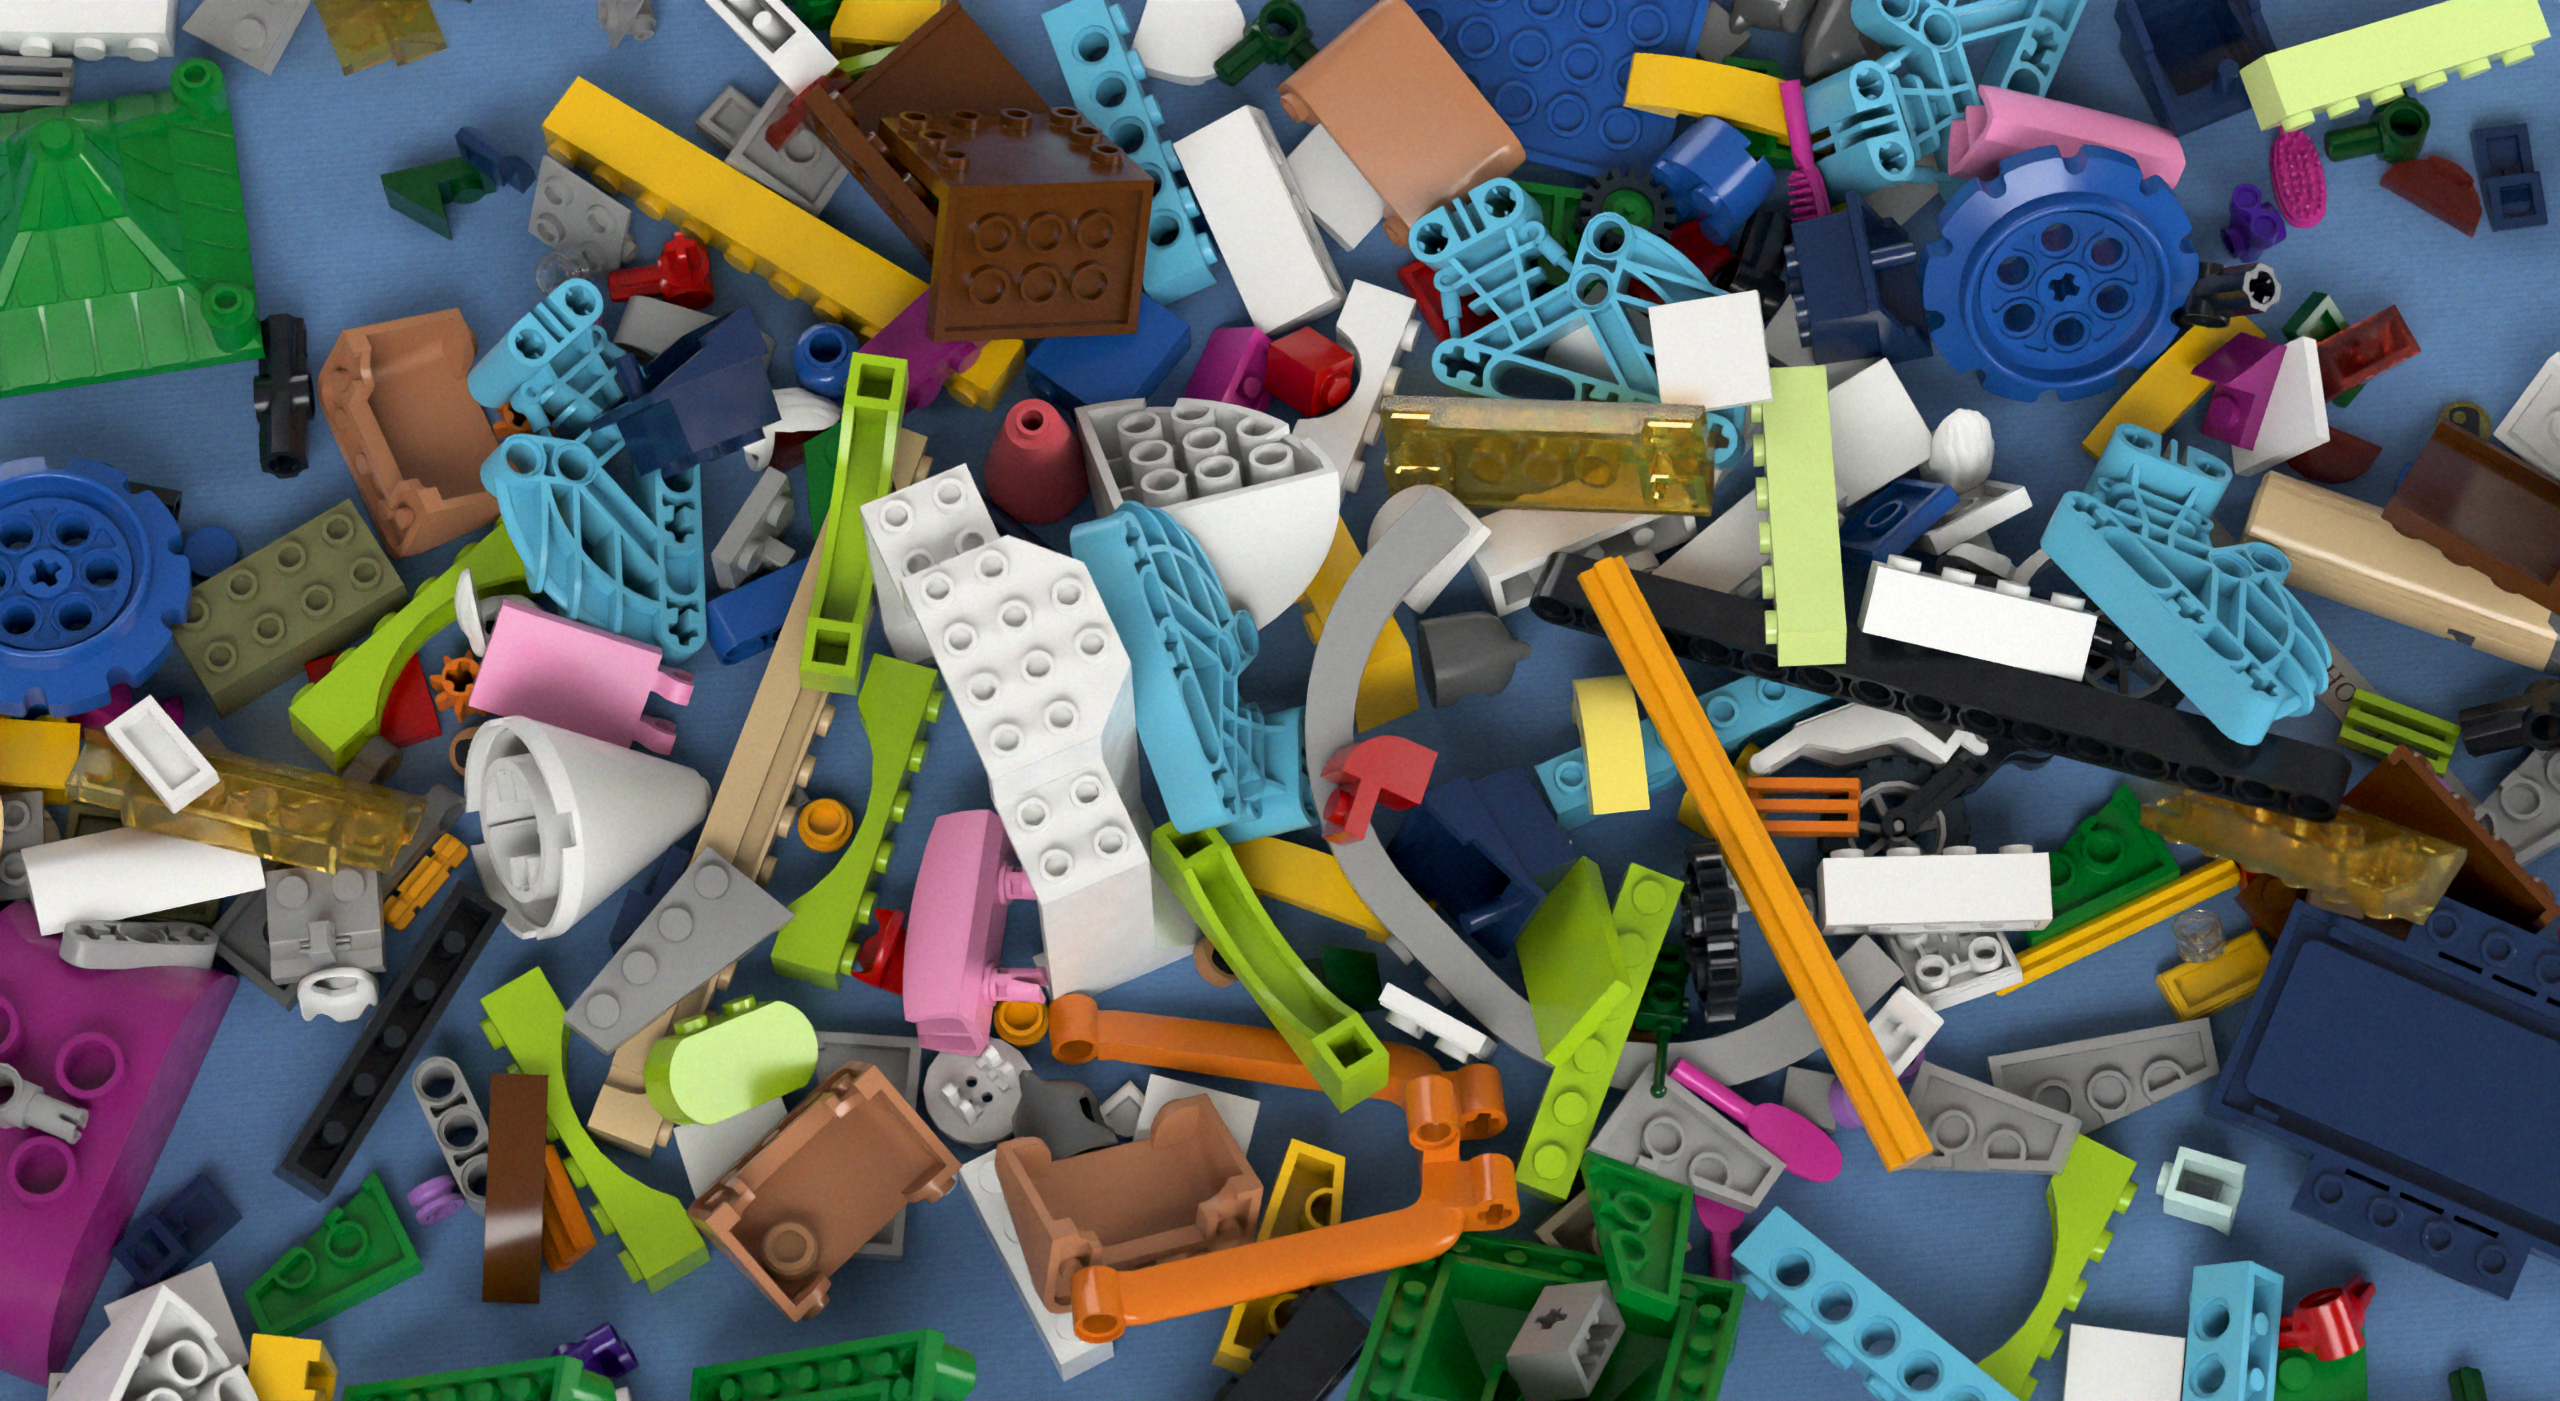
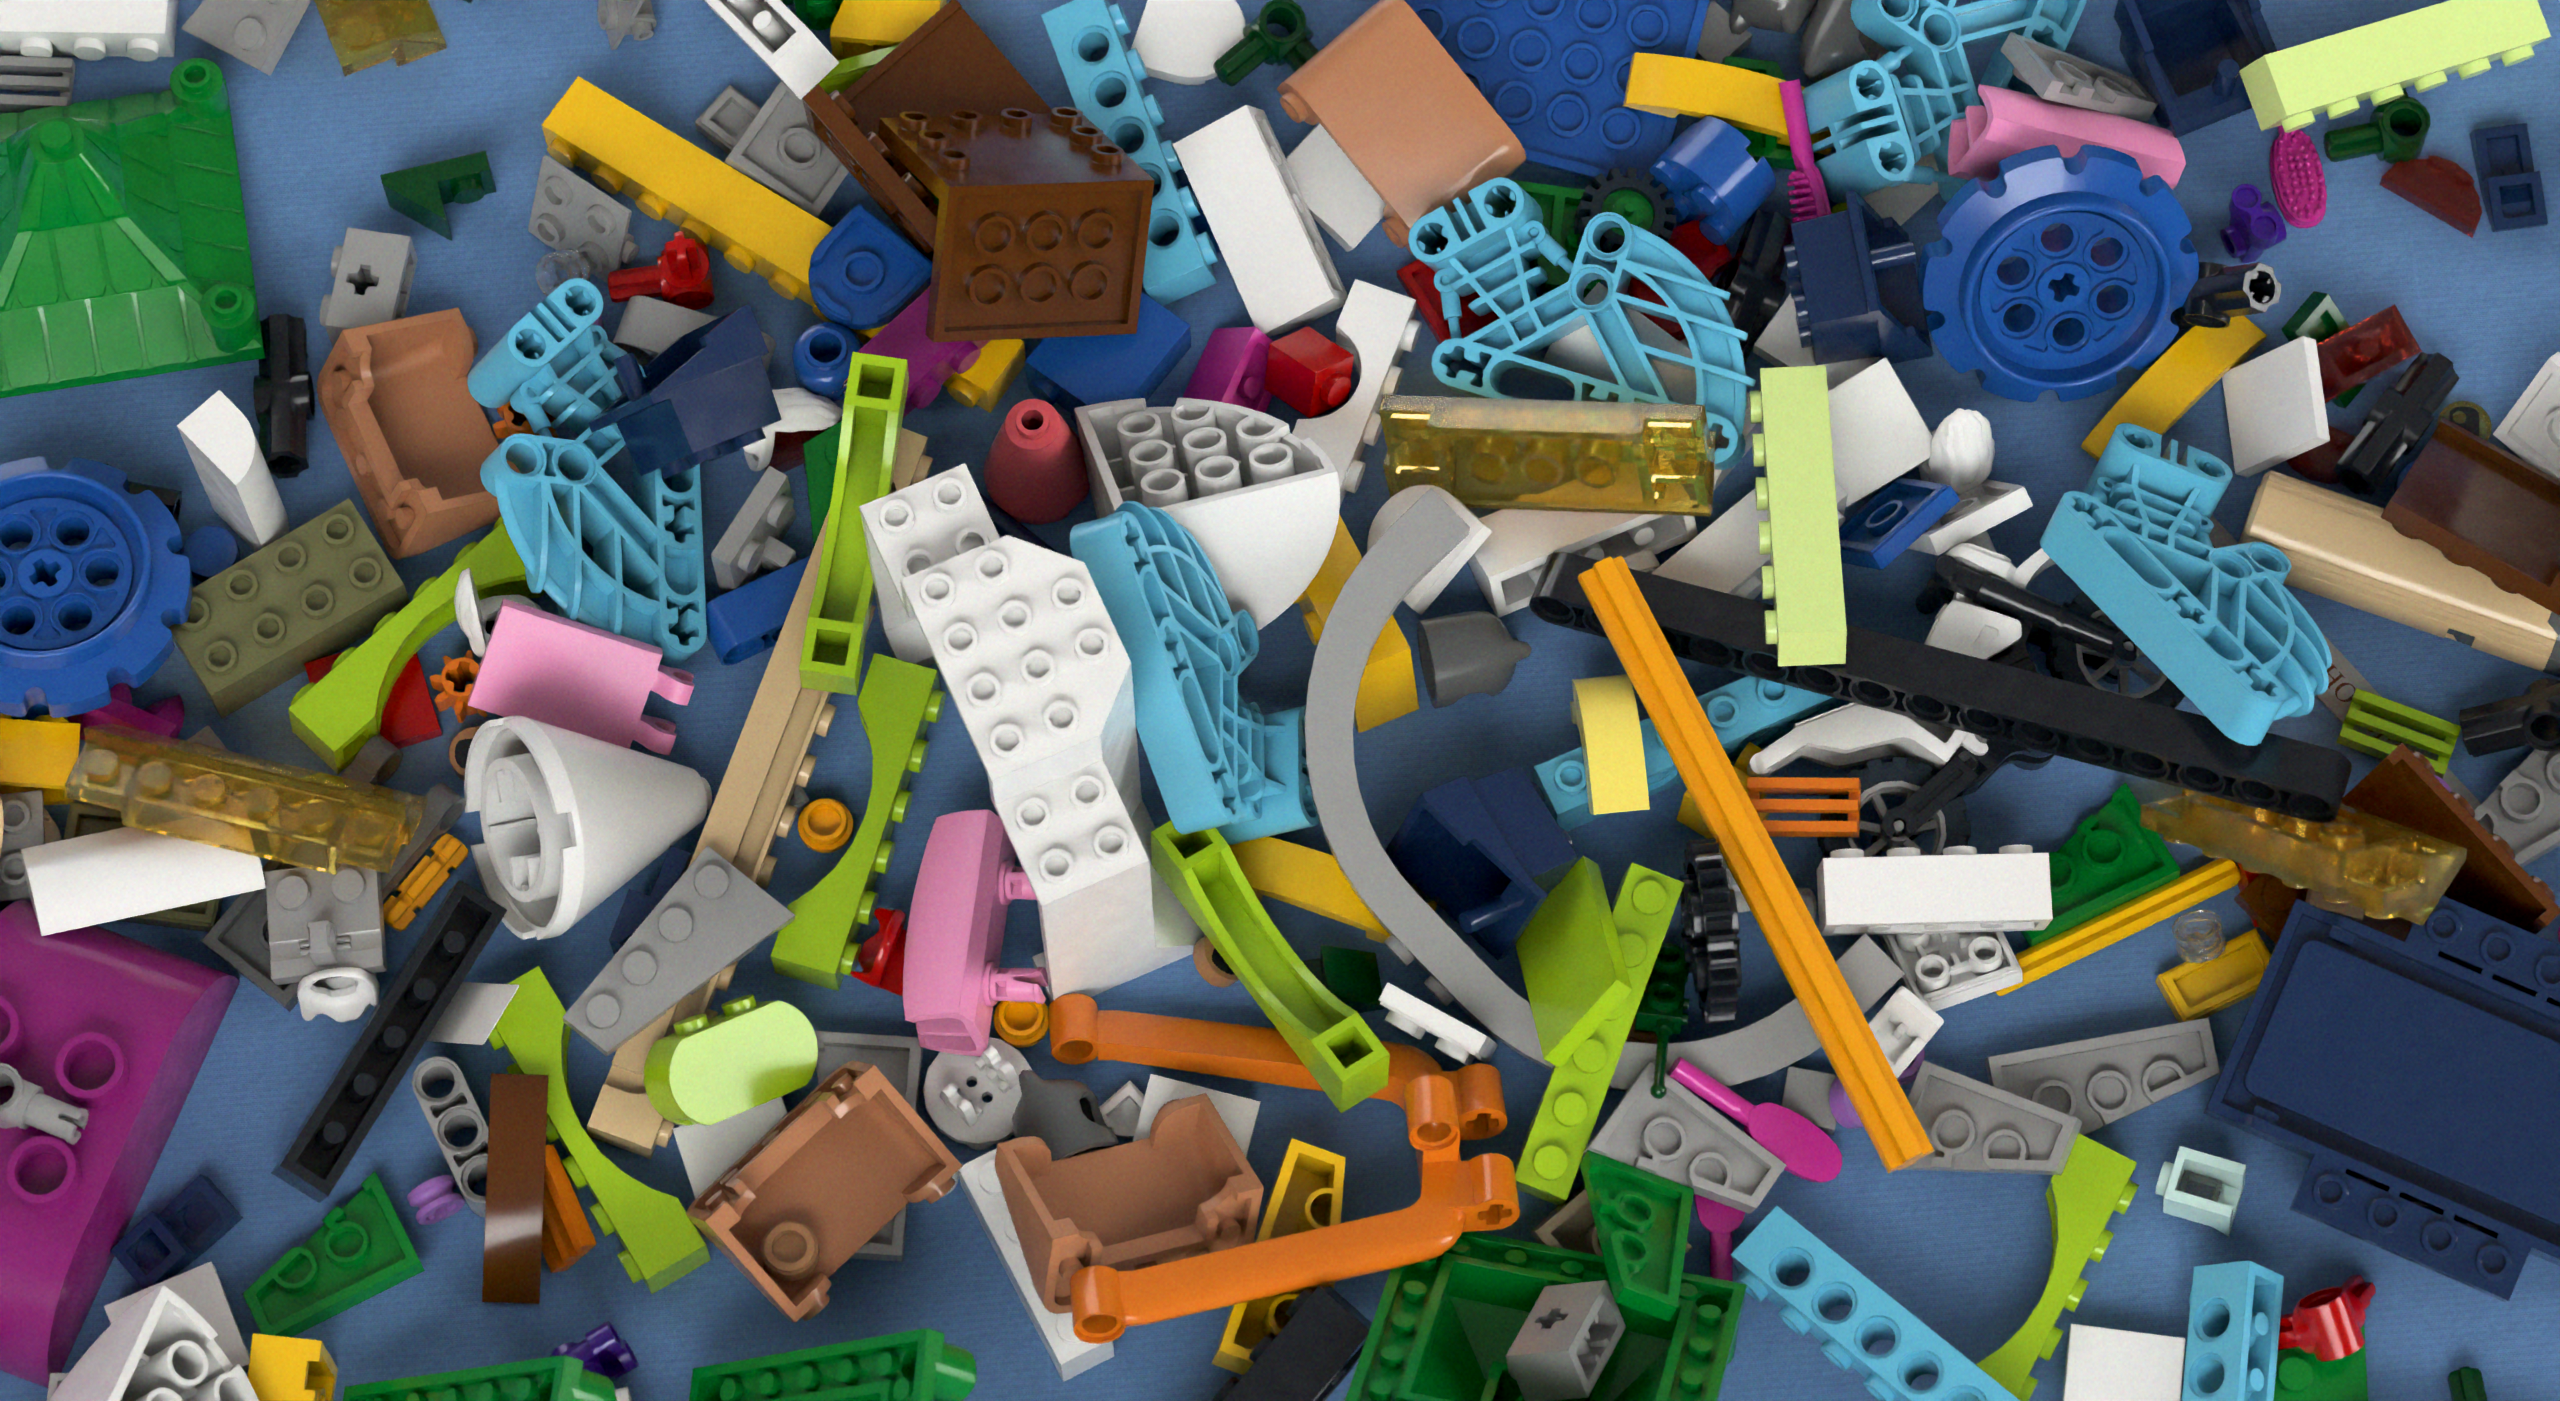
(137, 944): light grey beam -> none
(162, 754): white tile -> none
(234, 471): none -> white brick
(371, 281): none -> light grey brick
(472, 1013): none -> white sticker
(494, 159): dark blue slope -> none
(796, 120): clear red tile -> none
(866, 272): none -> blue tile
(1369, 772): red brick -> none
(1712, 351): white tile -> none
(1976, 619): white brick -> none
(2076, 81): none -> light grey wing
(2244, 381): magenta slope -> none
(2396, 423): none -> black piece

